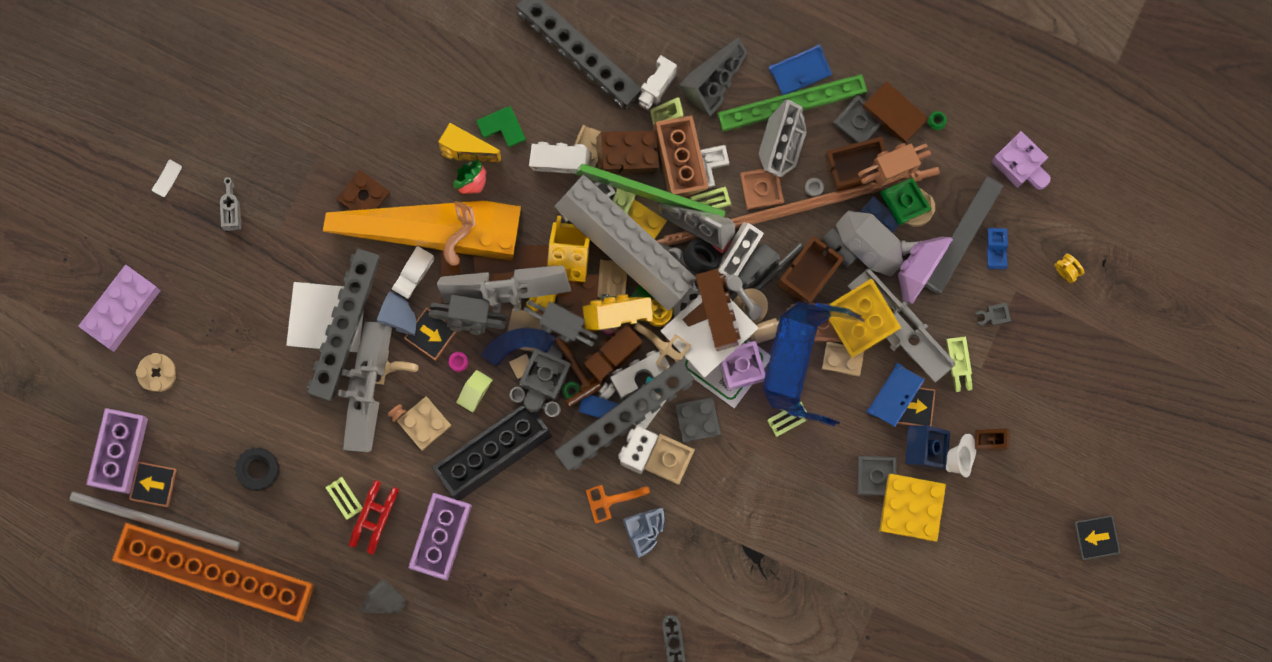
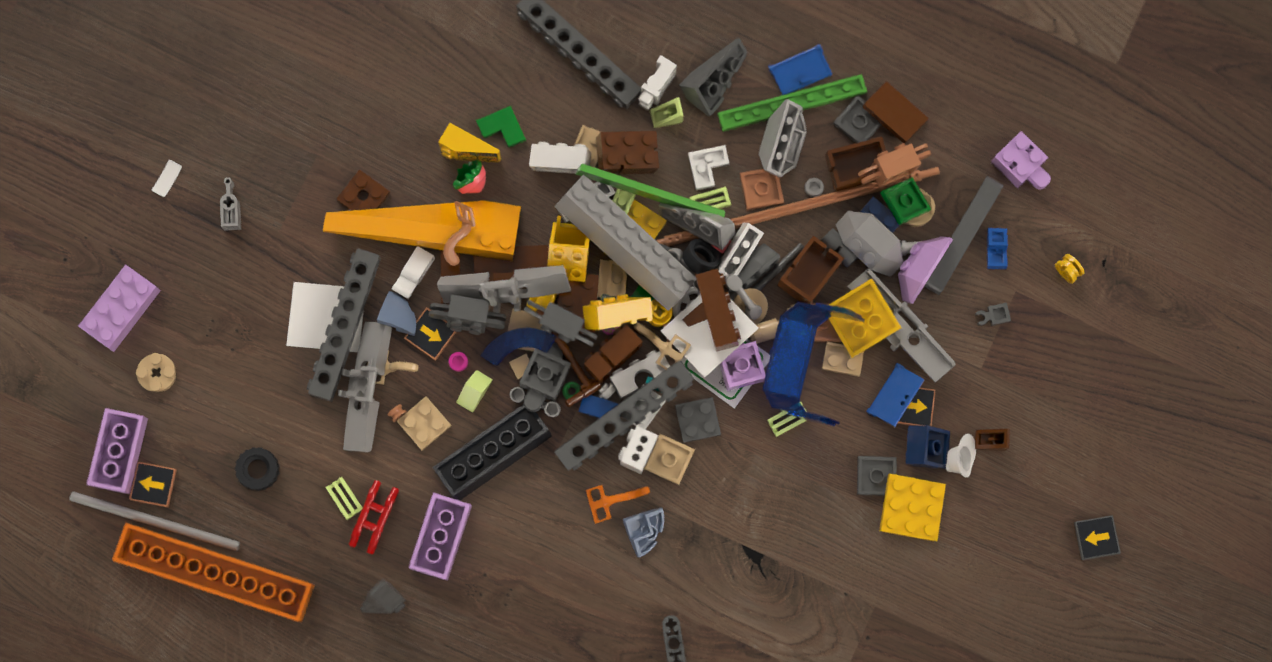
(680, 156): nougat slope -> none
(939, 115): green plate -> none
(958, 351): yellowish green hinge -> none

